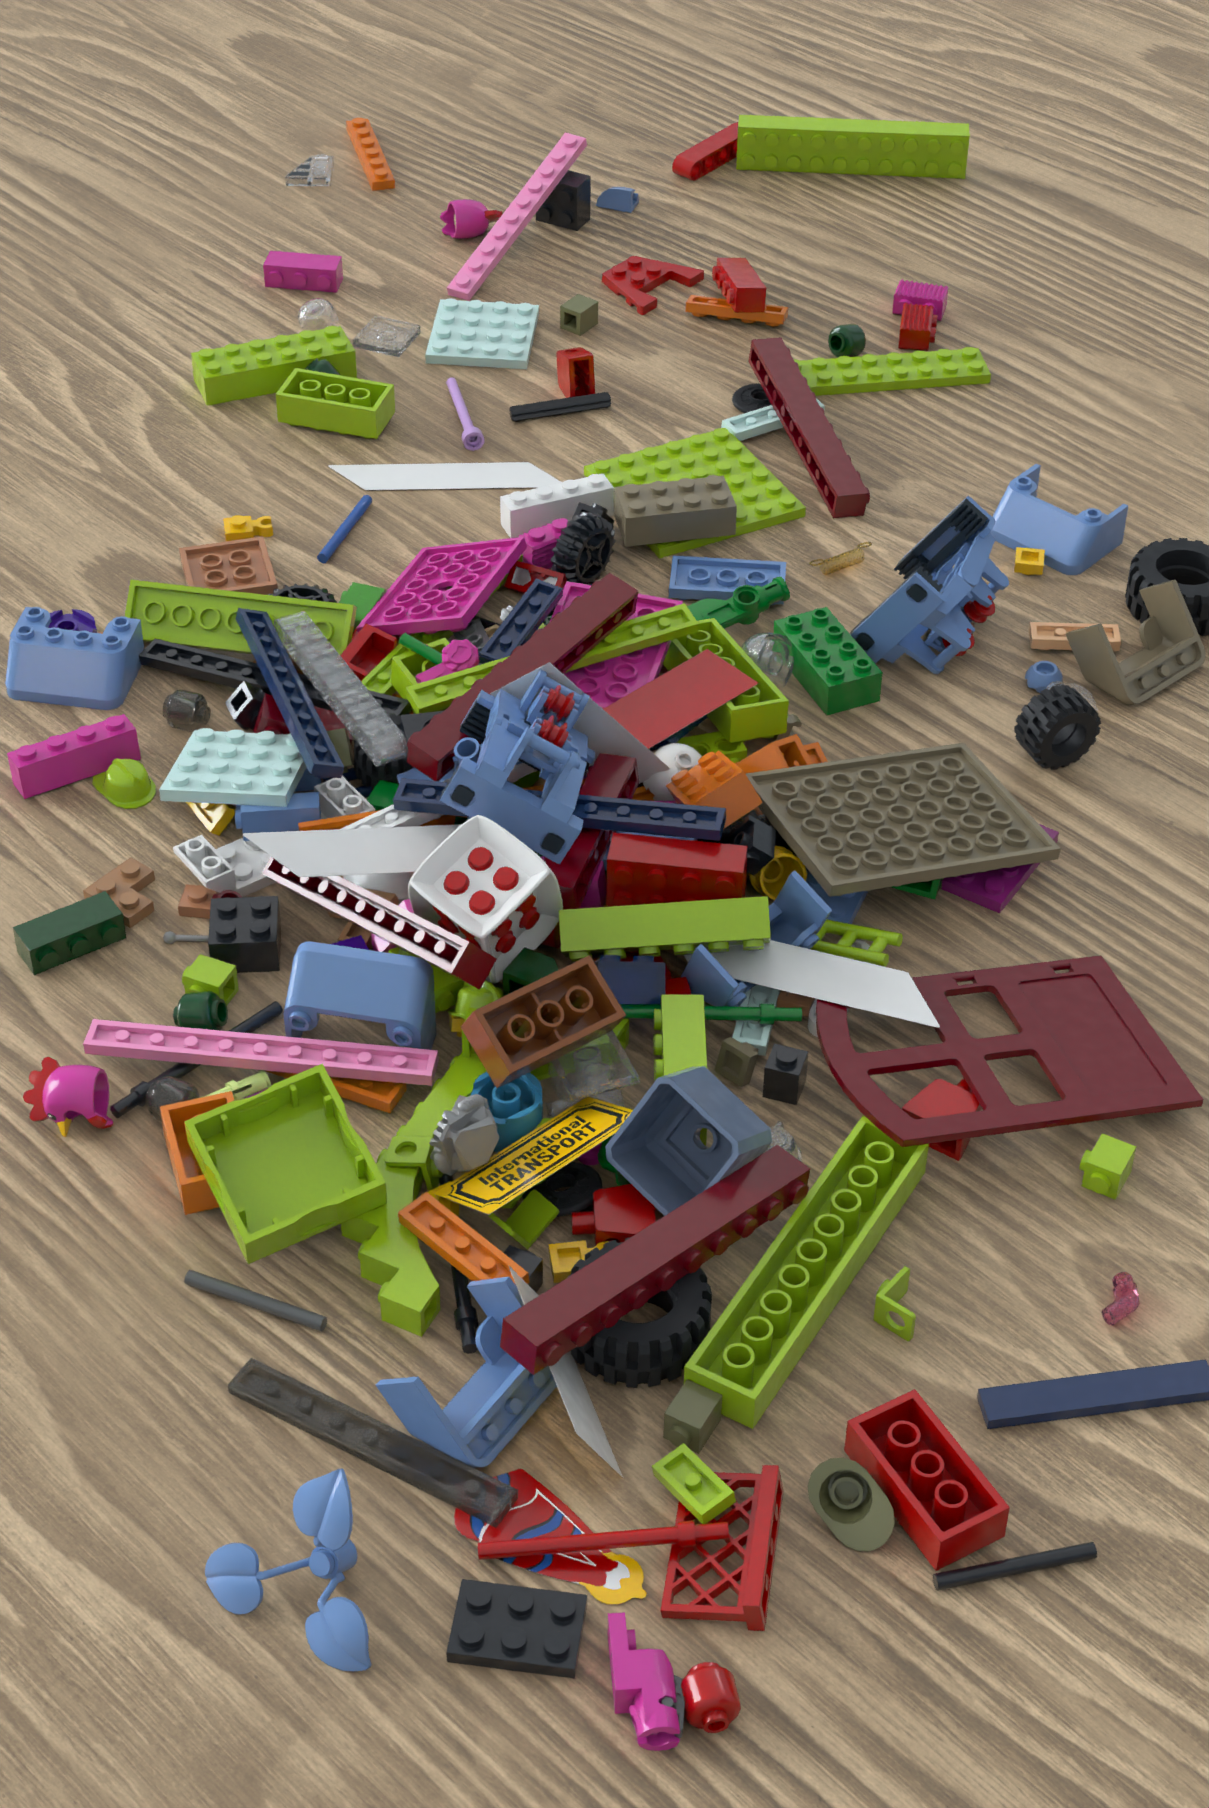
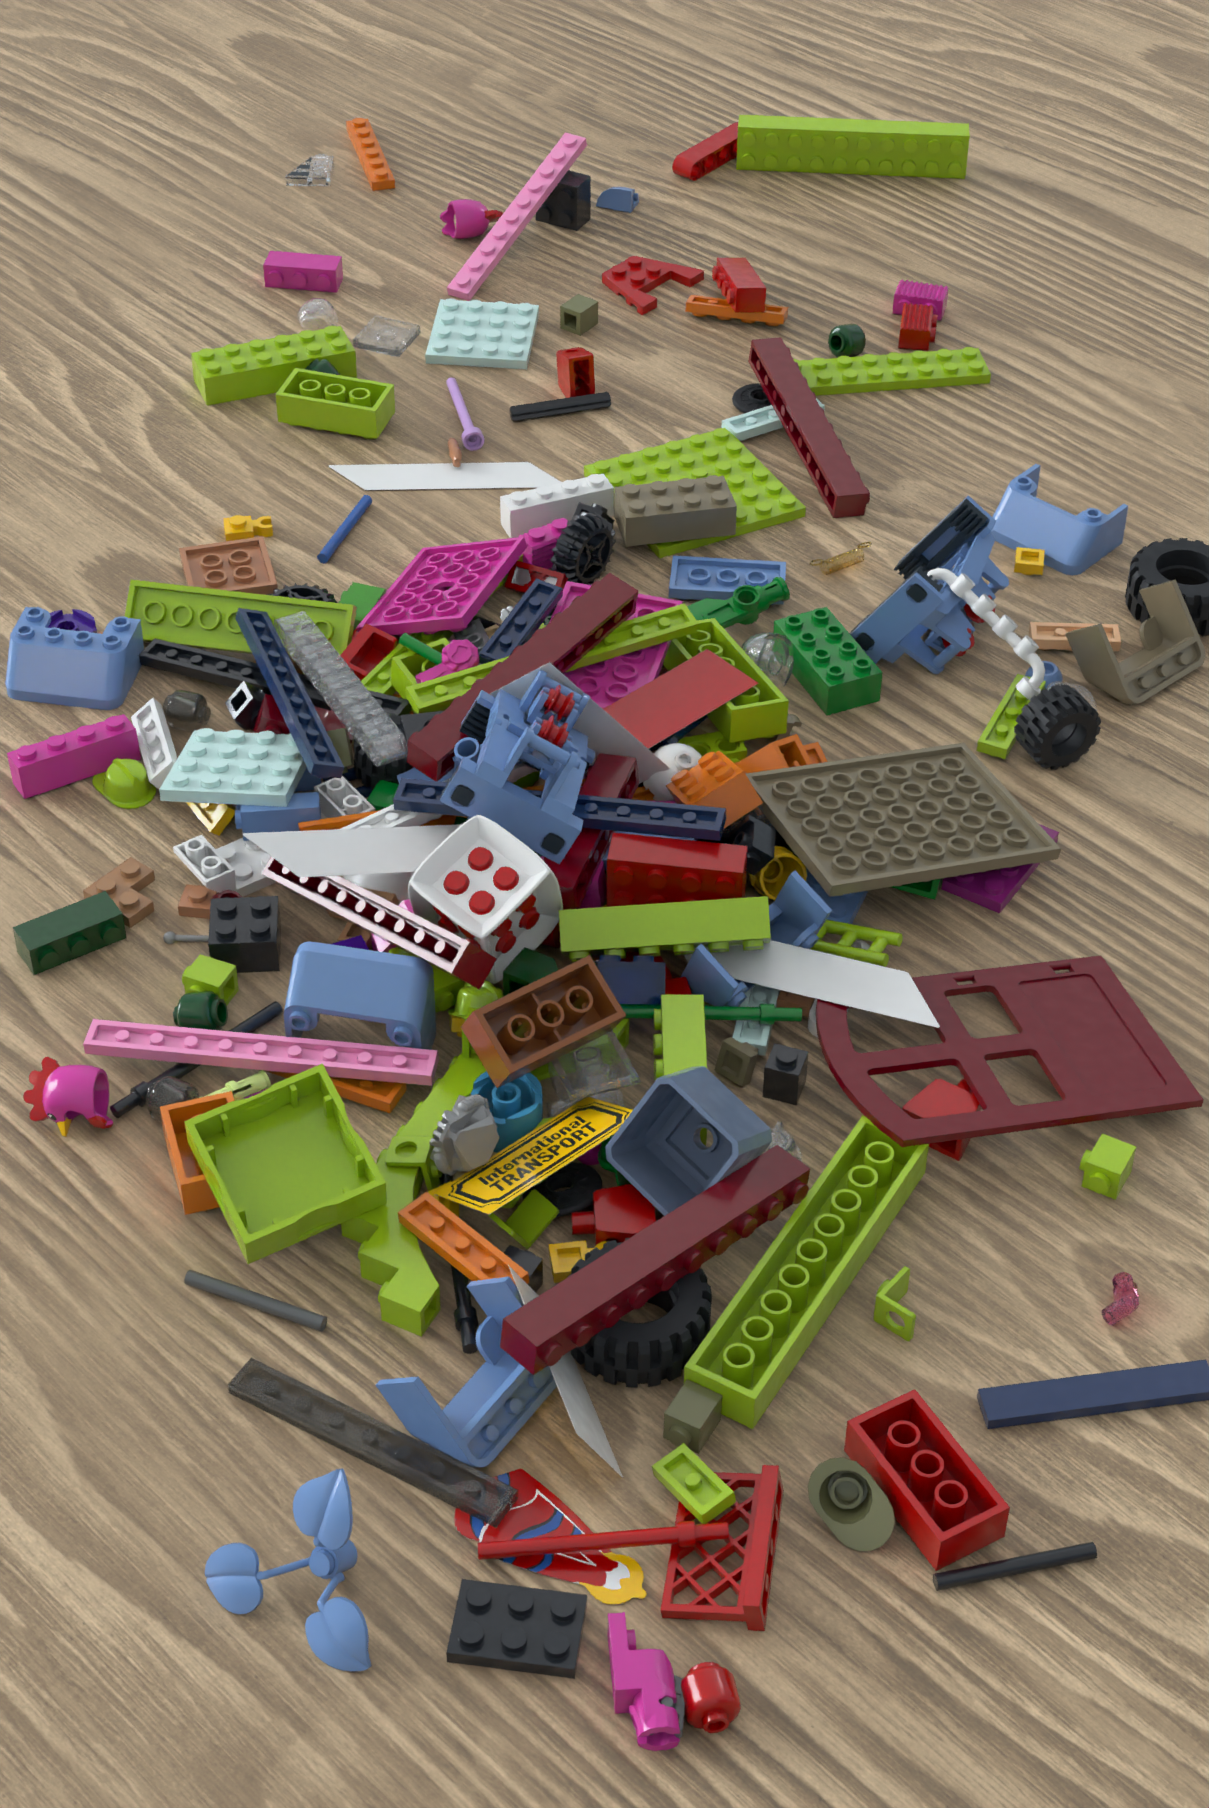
(154, 741): none -> white plate
(454, 452): none -> nougat piece
(999, 733): none -> lime plate
(1003, 627): none -> white bar

